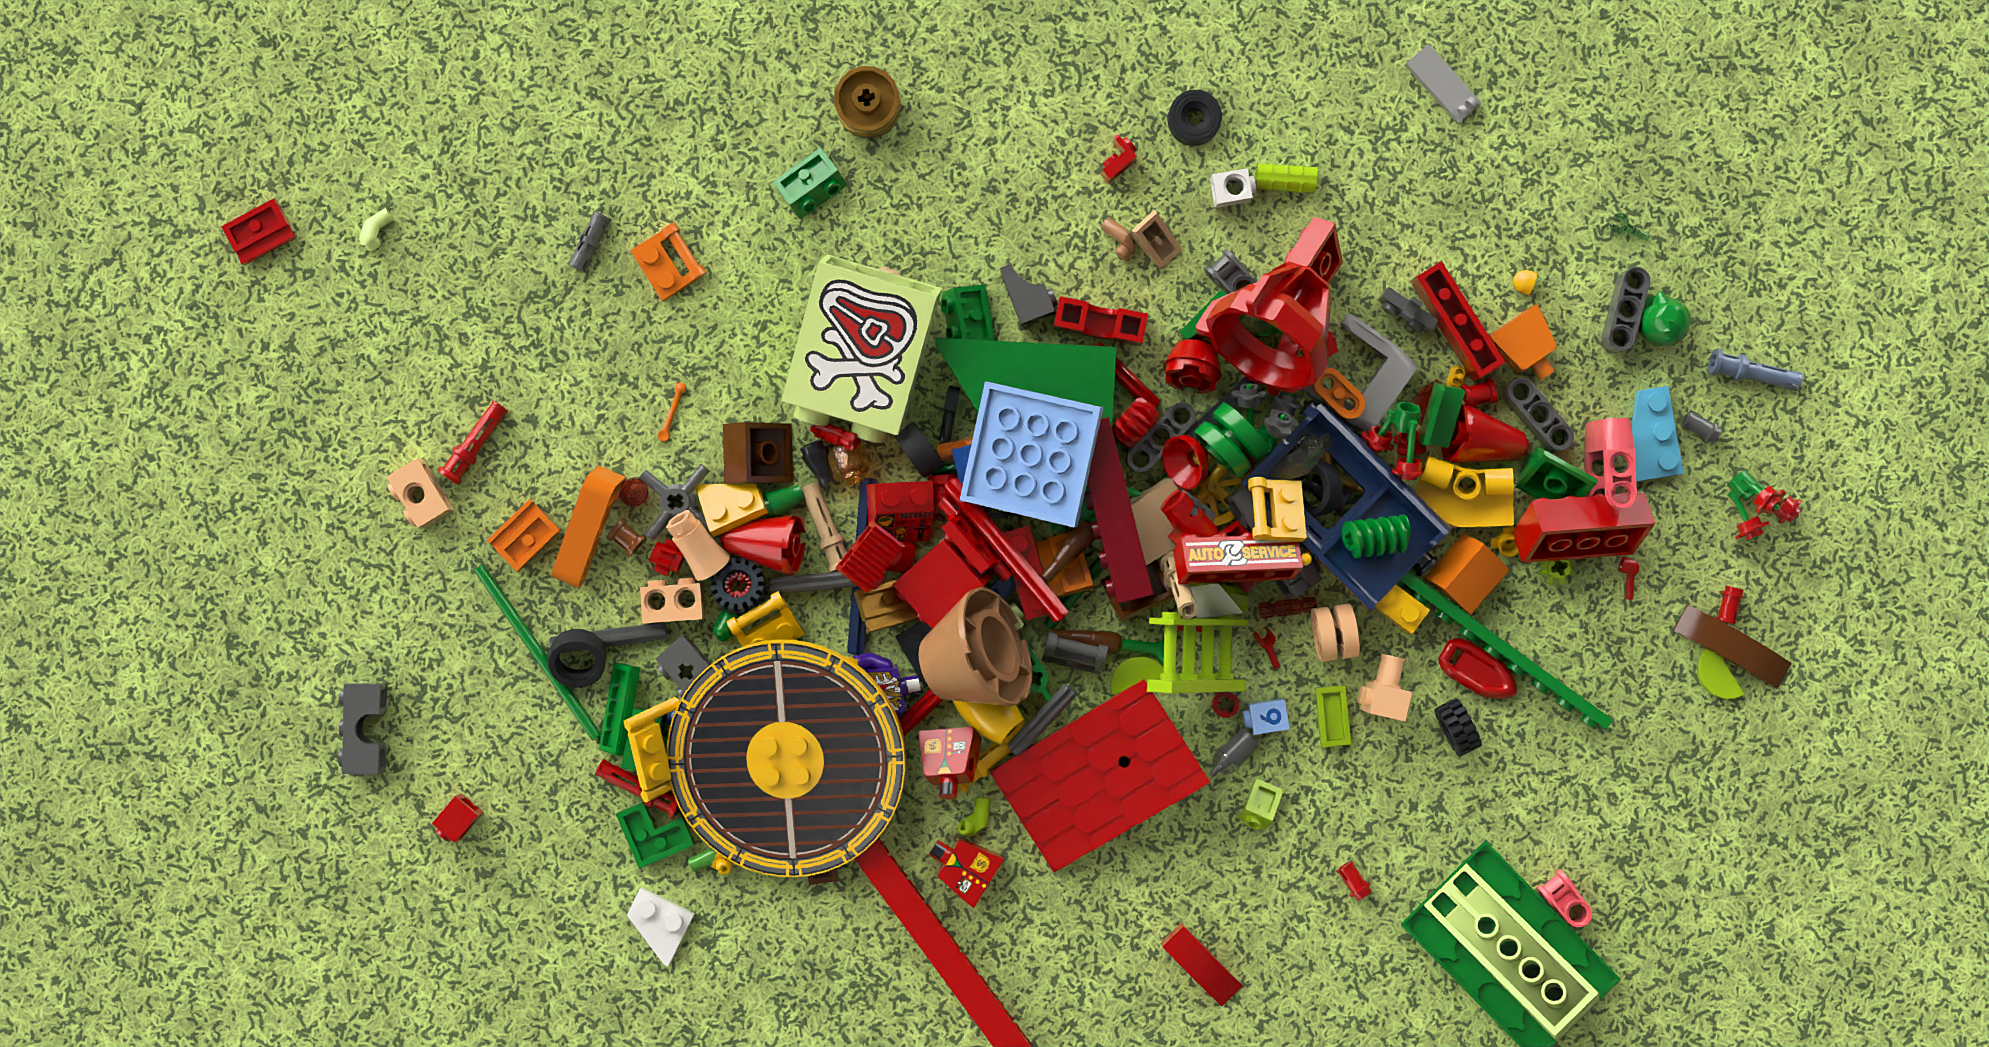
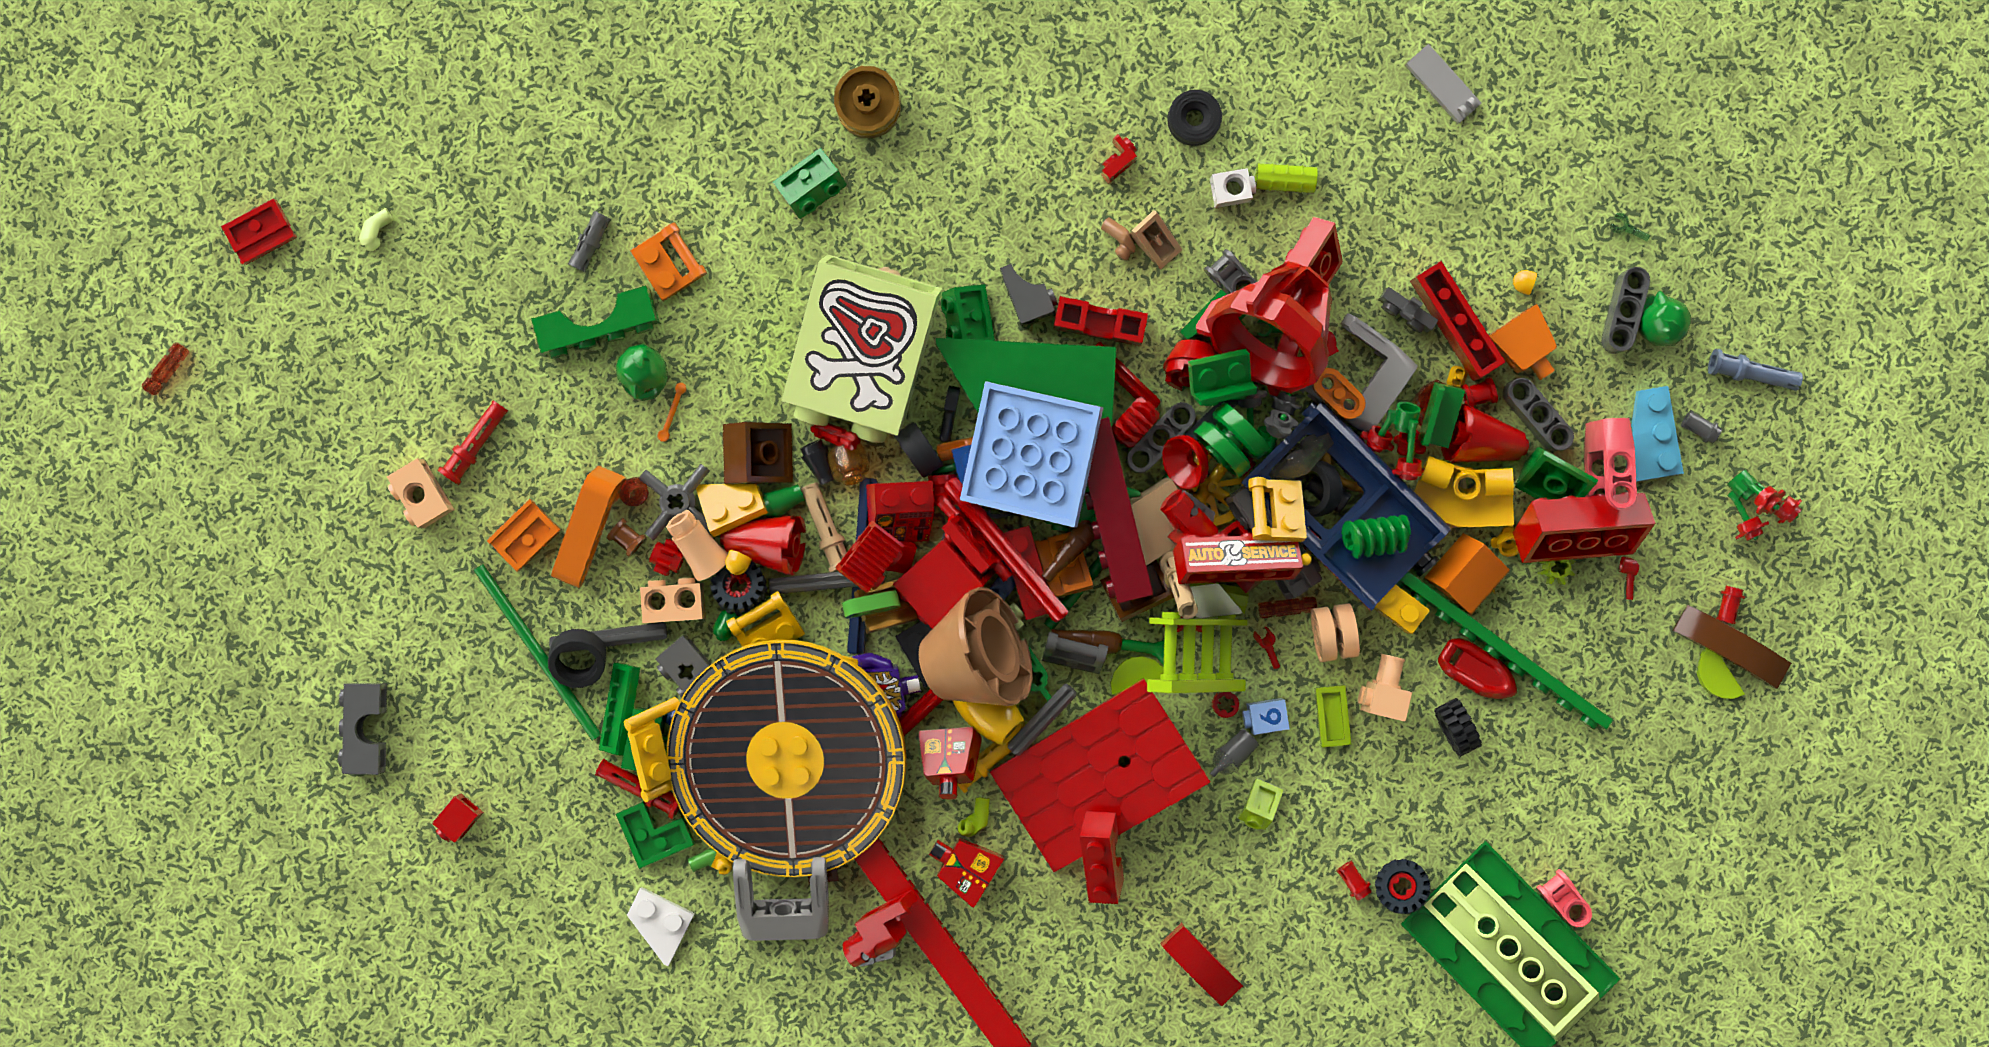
(165, 368): none -> clear red axle
(631, 312): none -> green arch
(641, 370): none -> green piece
(737, 562): none -> yellow hinge
(782, 917): none -> light grey connector
(871, 604): none -> bright green beam
(879, 932): none -> red plate
(1101, 866): none -> red arch
(1221, 378): none -> green bracket
(1391, 874): none -> black bush

